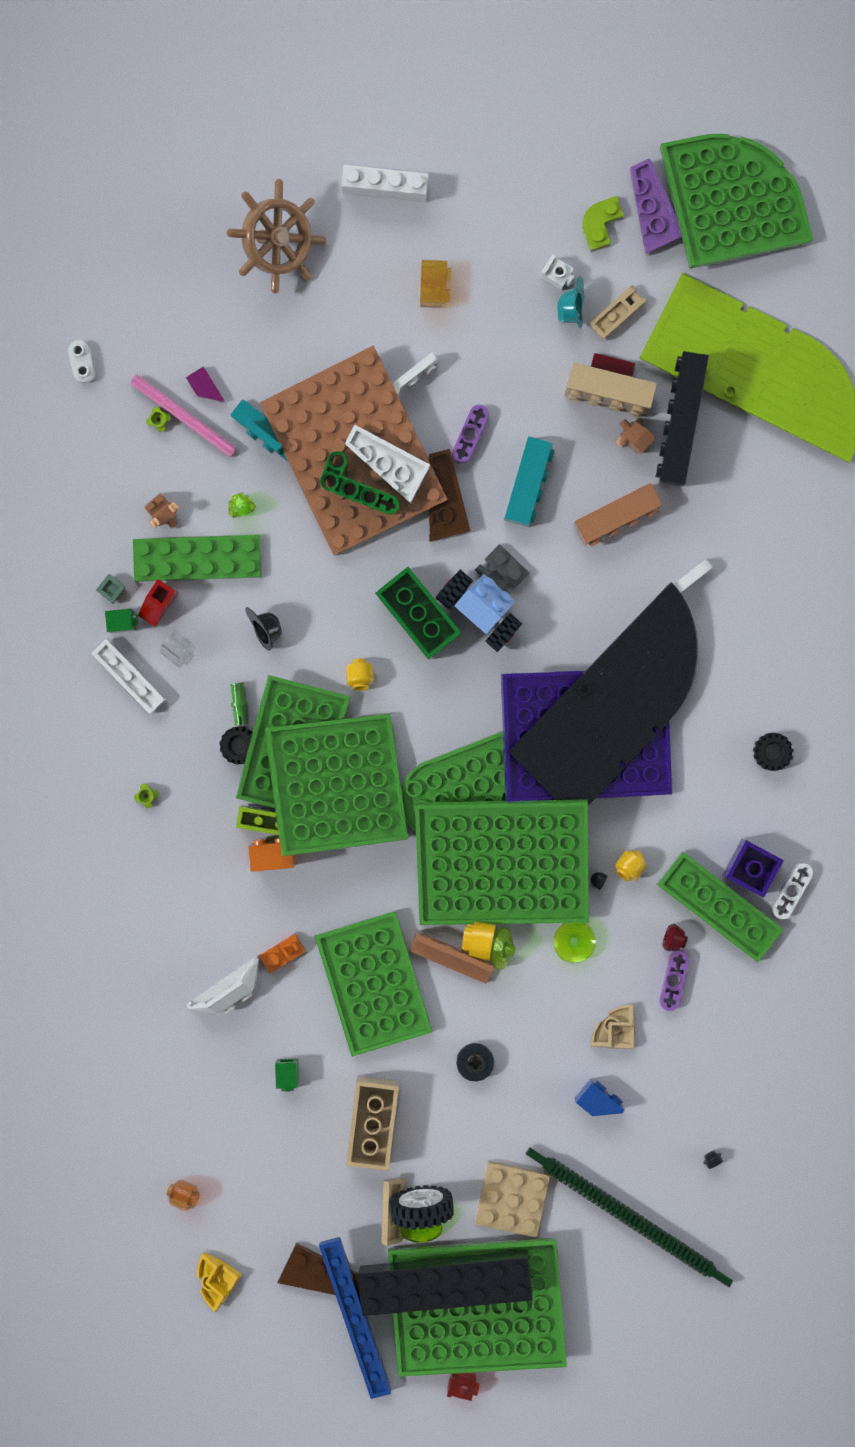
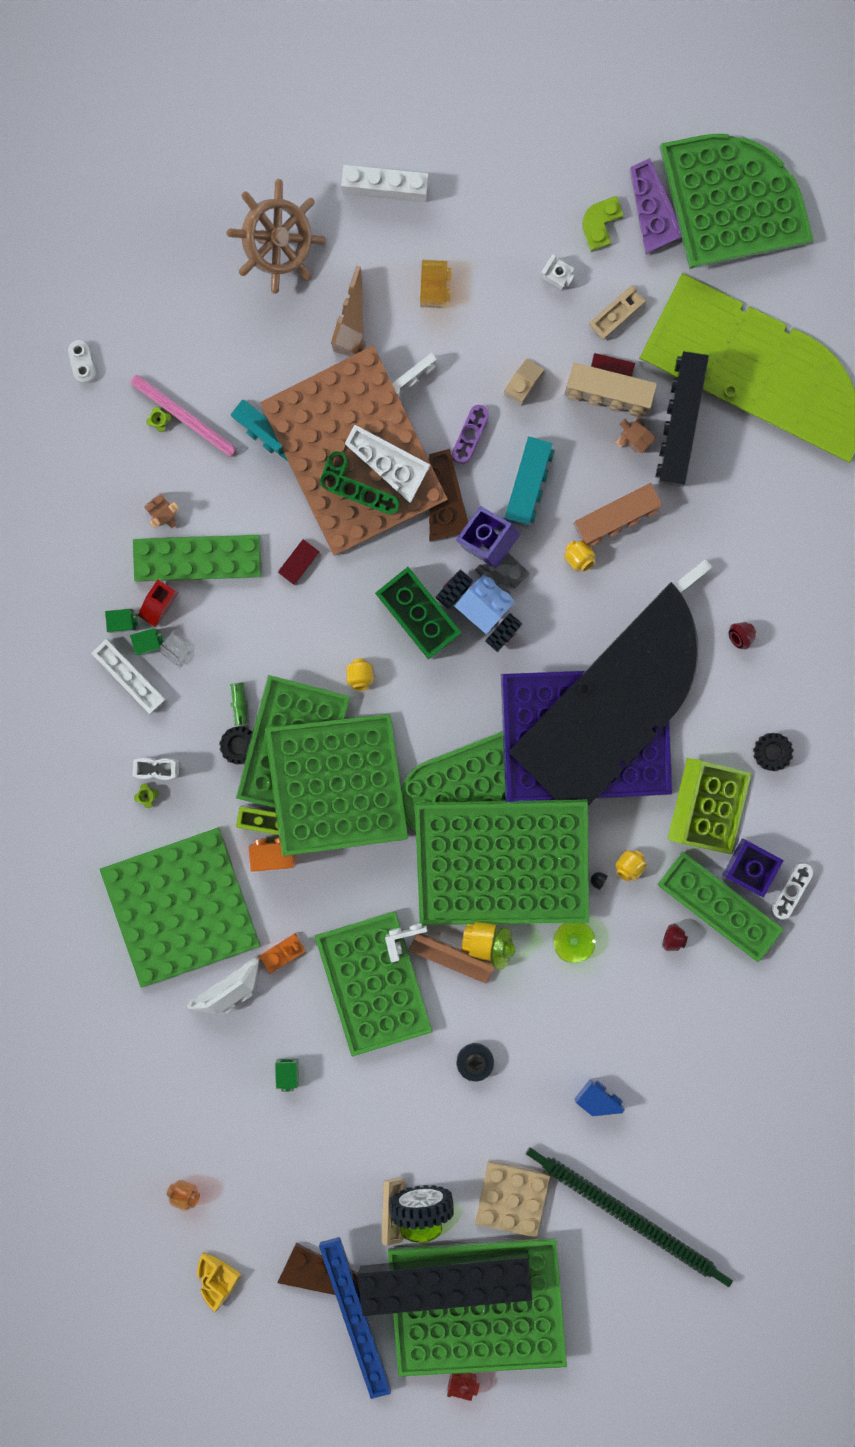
(111, 588): sand green plate -> none
(147, 641): none -> green brick
(149, 767): none -> white brick
(179, 907): none -> bright green plate
(203, 385): magenta tile -> none
(240, 505): clear neon green cone -> none
(265, 626): black piece -> none
(298, 562): none -> dark red tile
(349, 329): none -> medium nougat wedge
(372, 1123): tan brick -> none
(394, 947): none -> white bracket
(488, 537): none -> dark purple brick
(523, 381): none -> tan slope
(571, 304): teal piece -> none
(579, 556): none -> yellow head
(616, 1030): tan brick -> none
(665, 994): medium lavender beam -> none
(709, 806): none -> lime slope
(712, 1159): black plate -> none
(742, 635): none -> dark red cone

